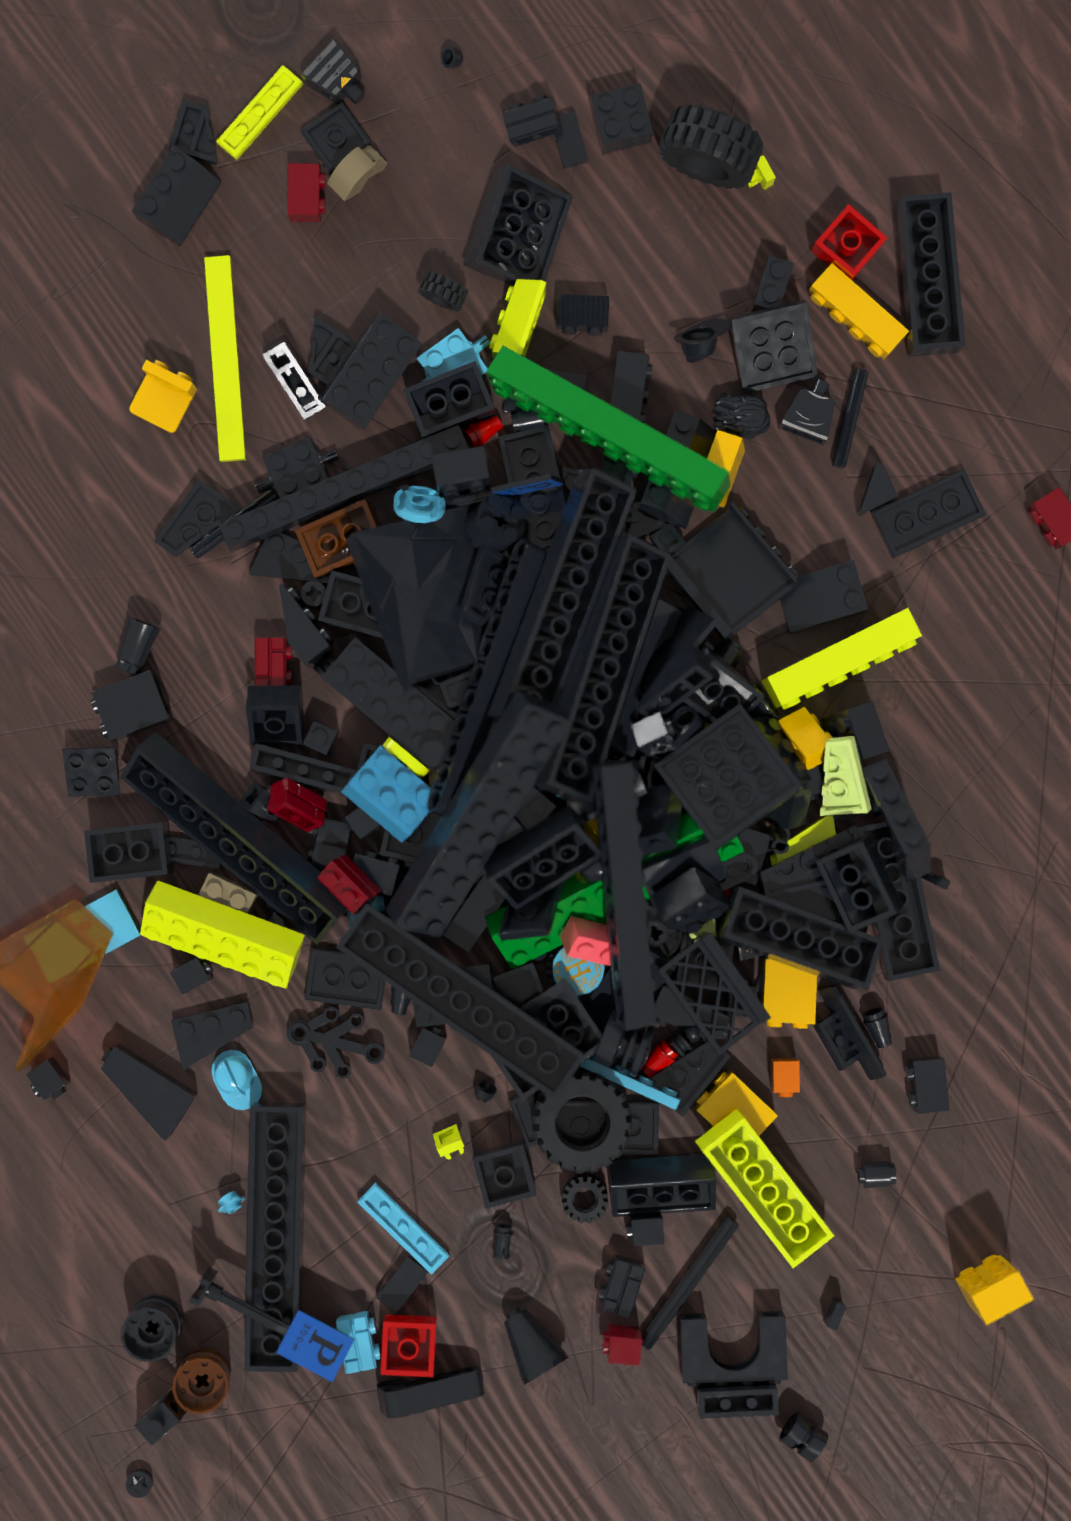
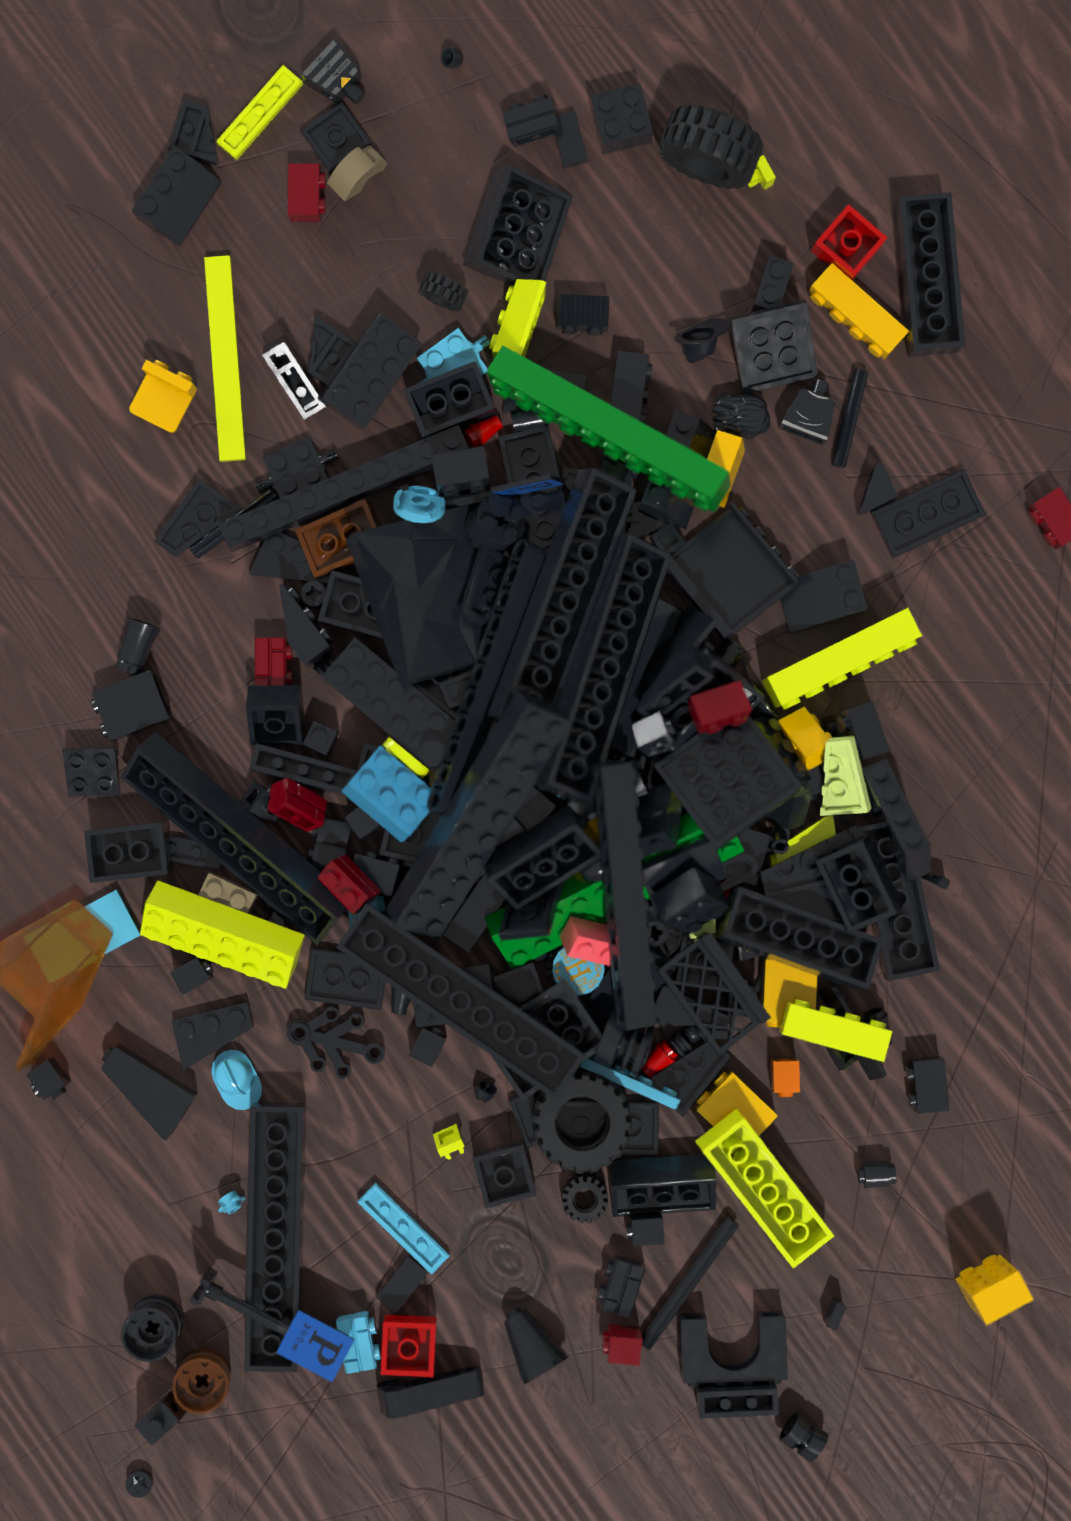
(502, 1241): black pin -> none
(719, 708): none -> dark red brick
(835, 1031): none -> neon yellow brick

